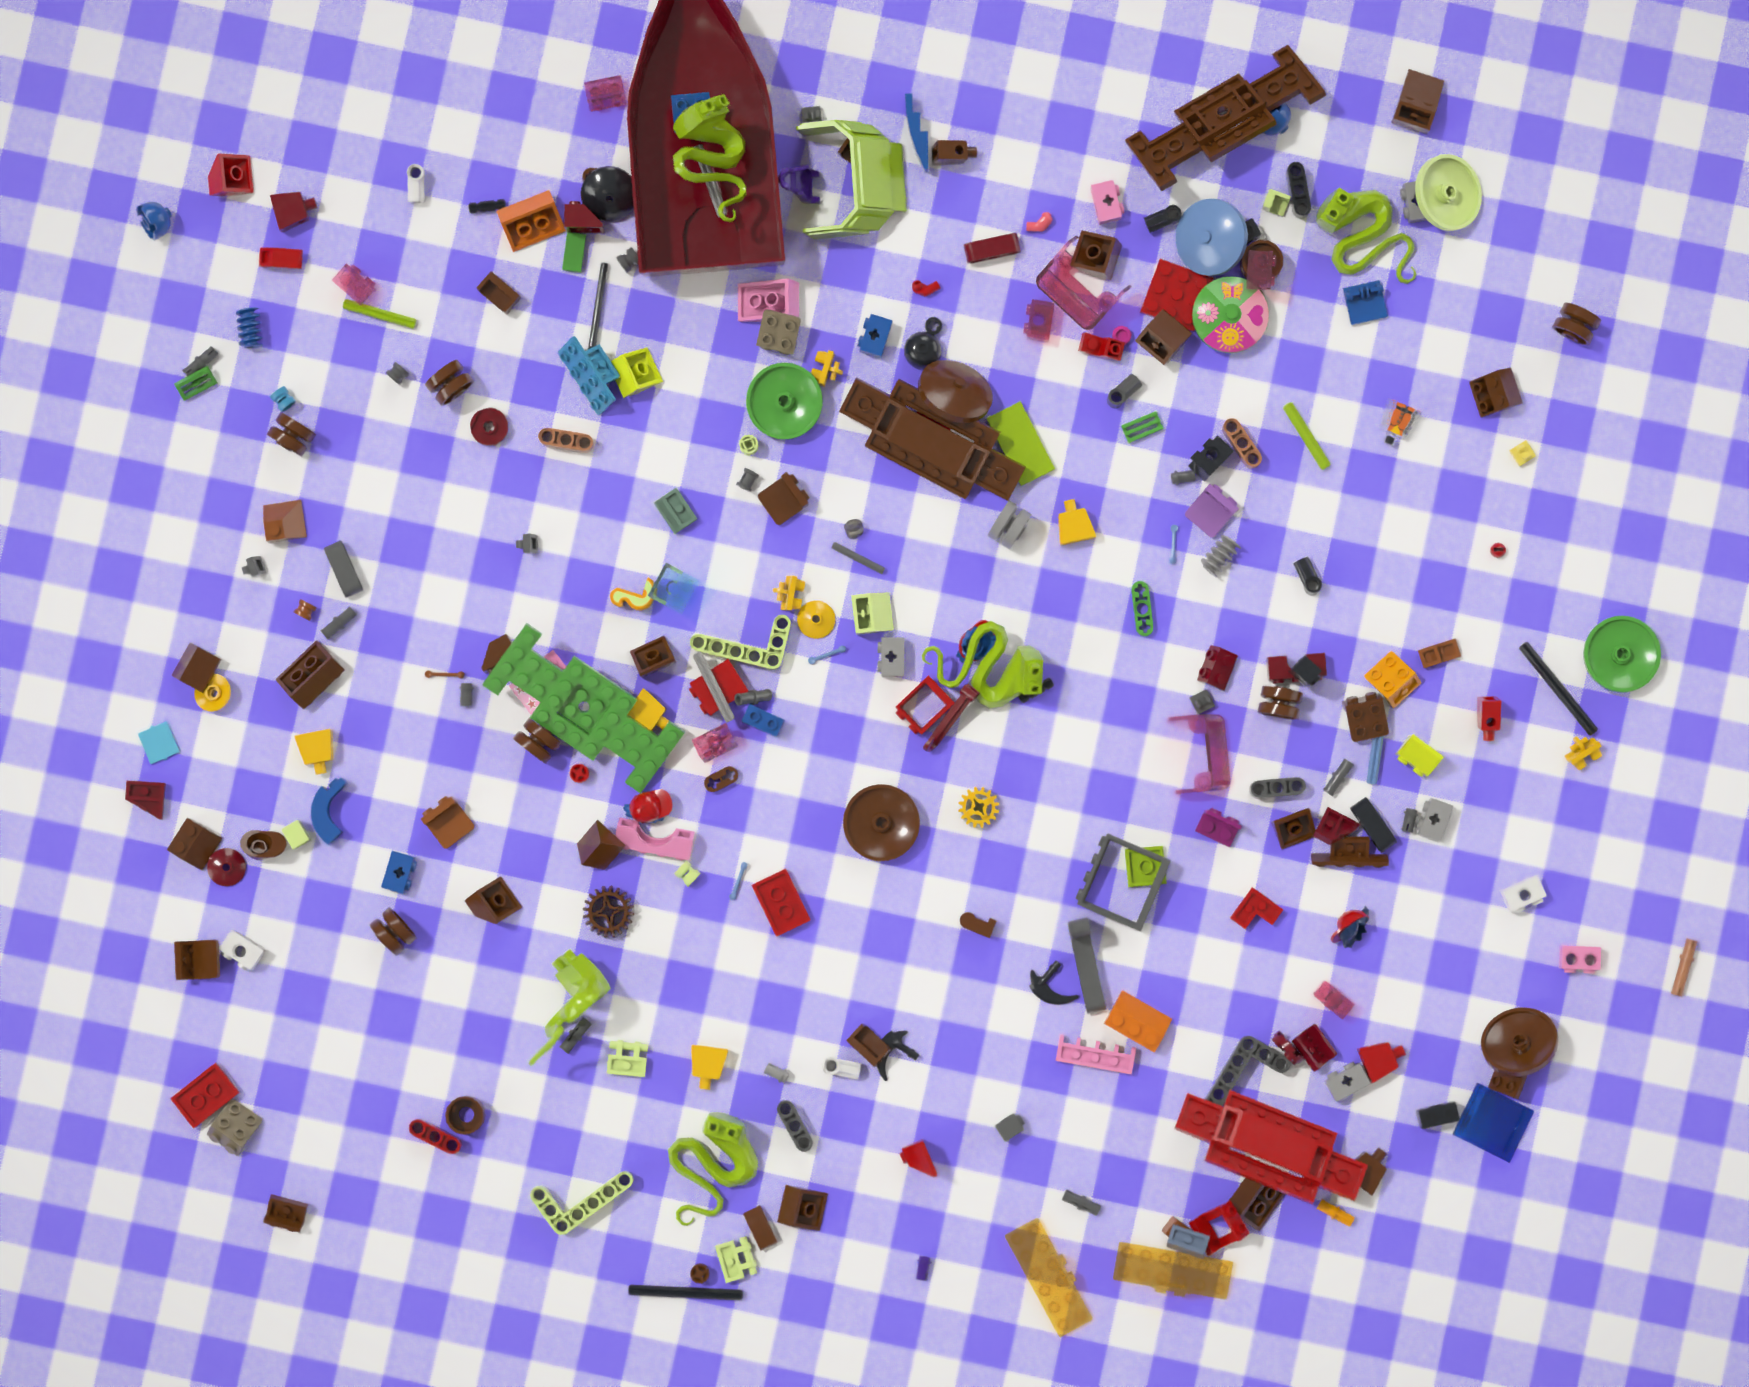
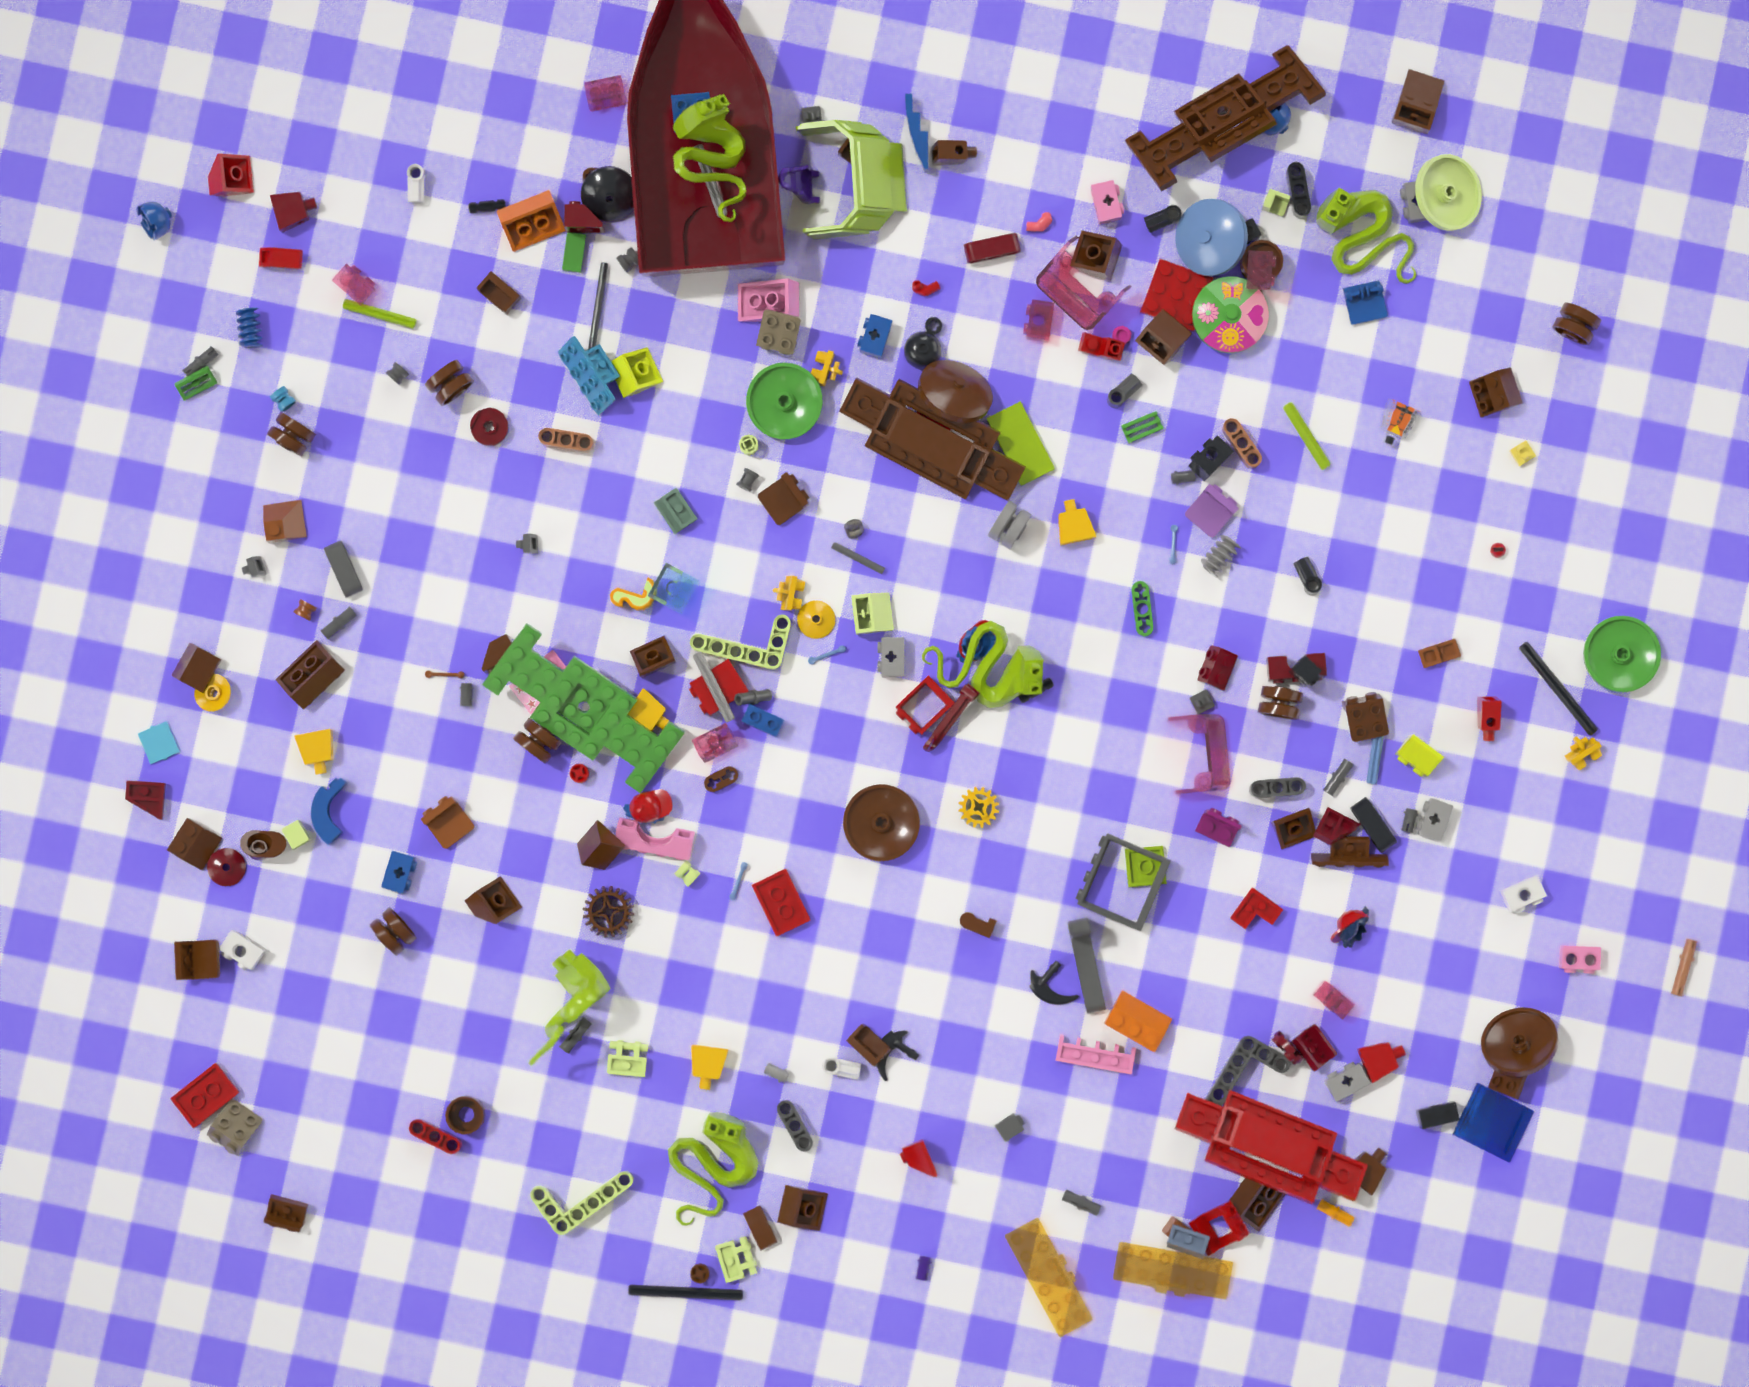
(1393, 679): light orange bracket -> none

